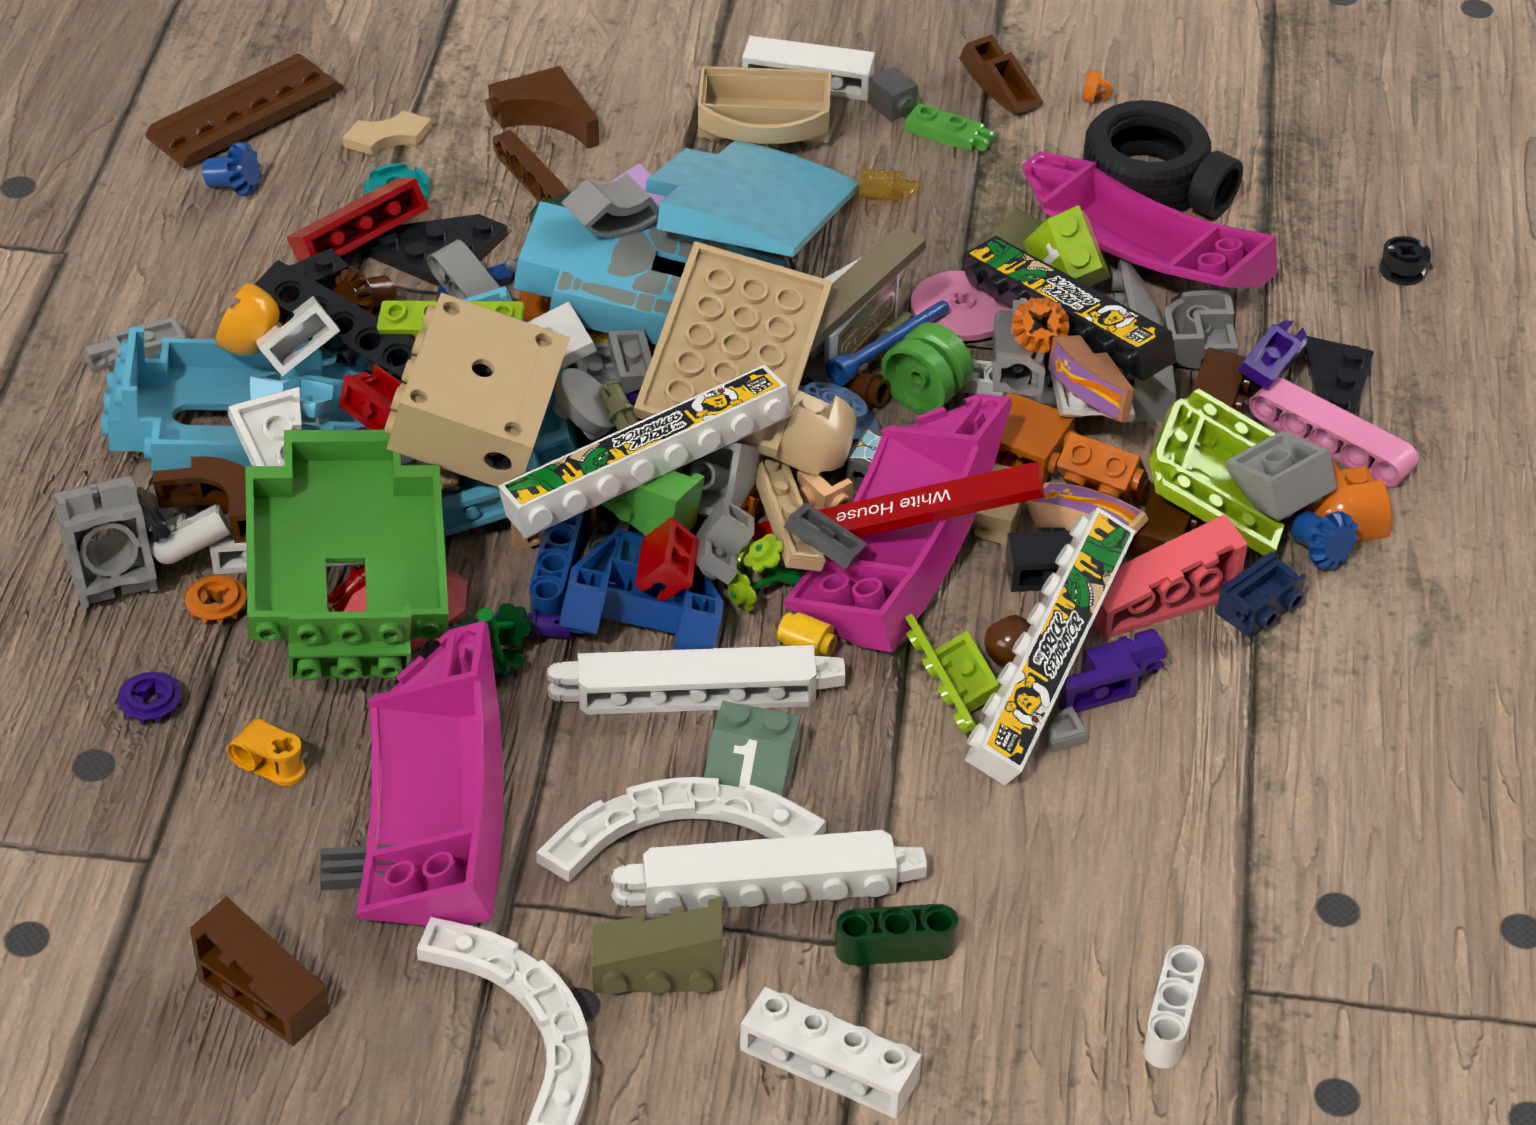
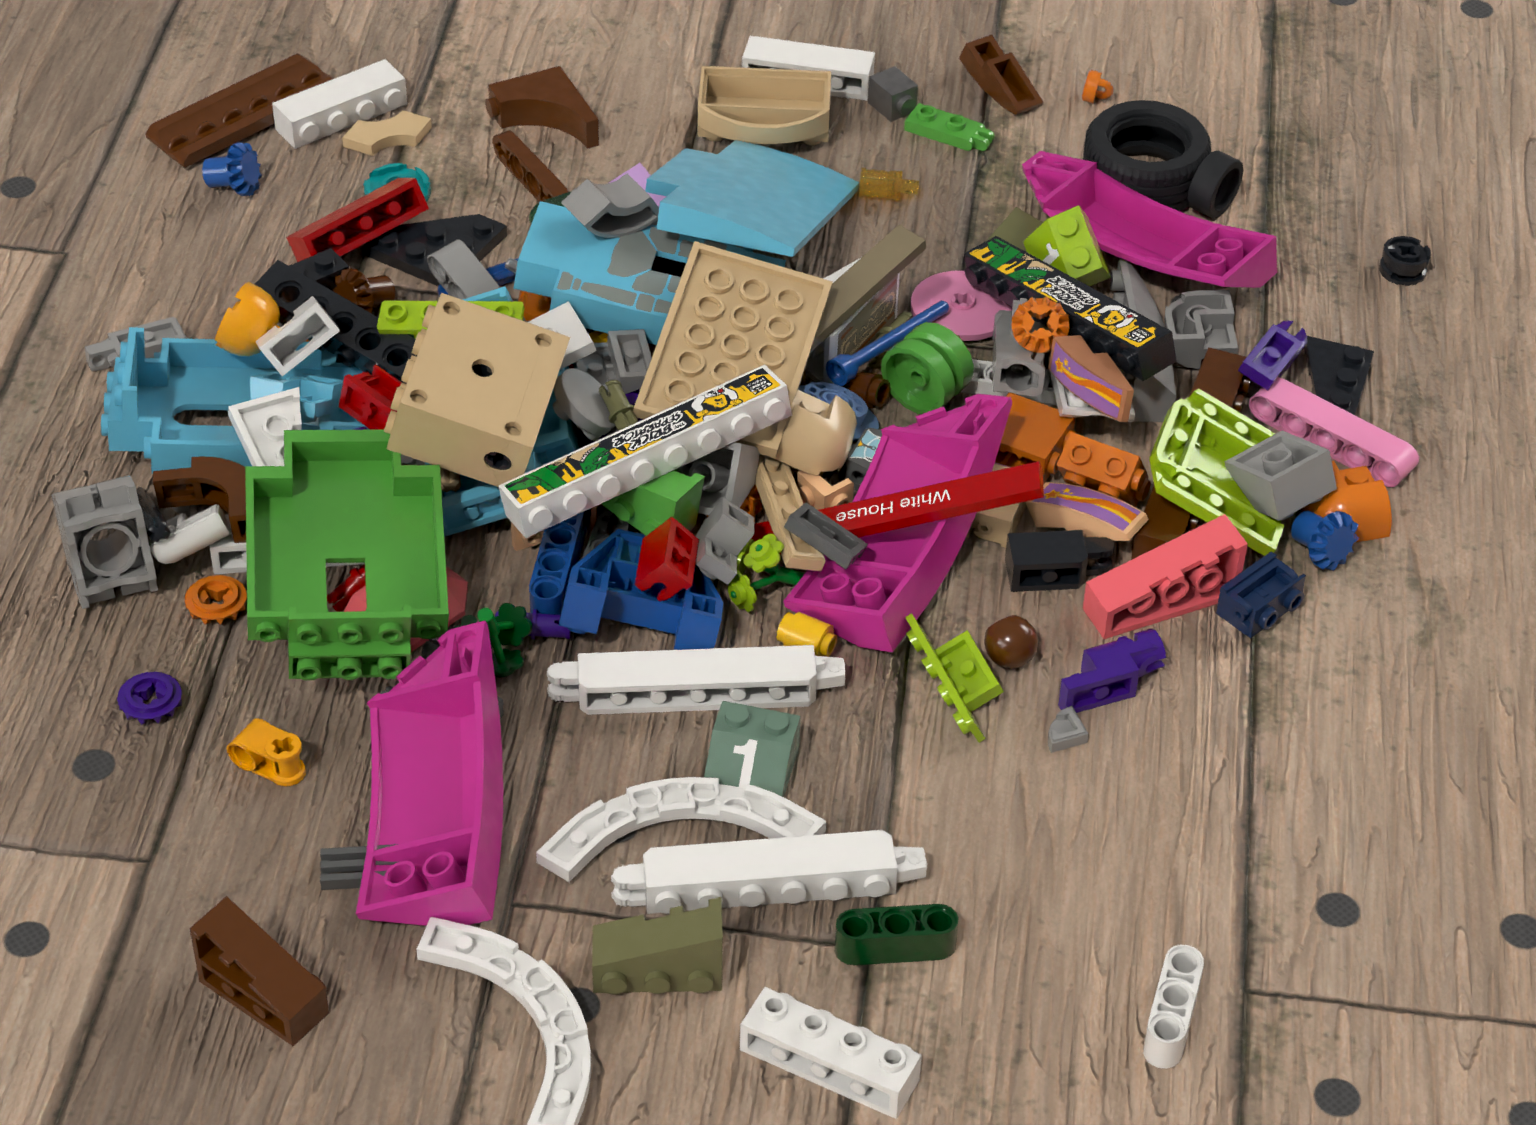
(339, 103): none -> white brick
(1049, 647): brick -> none

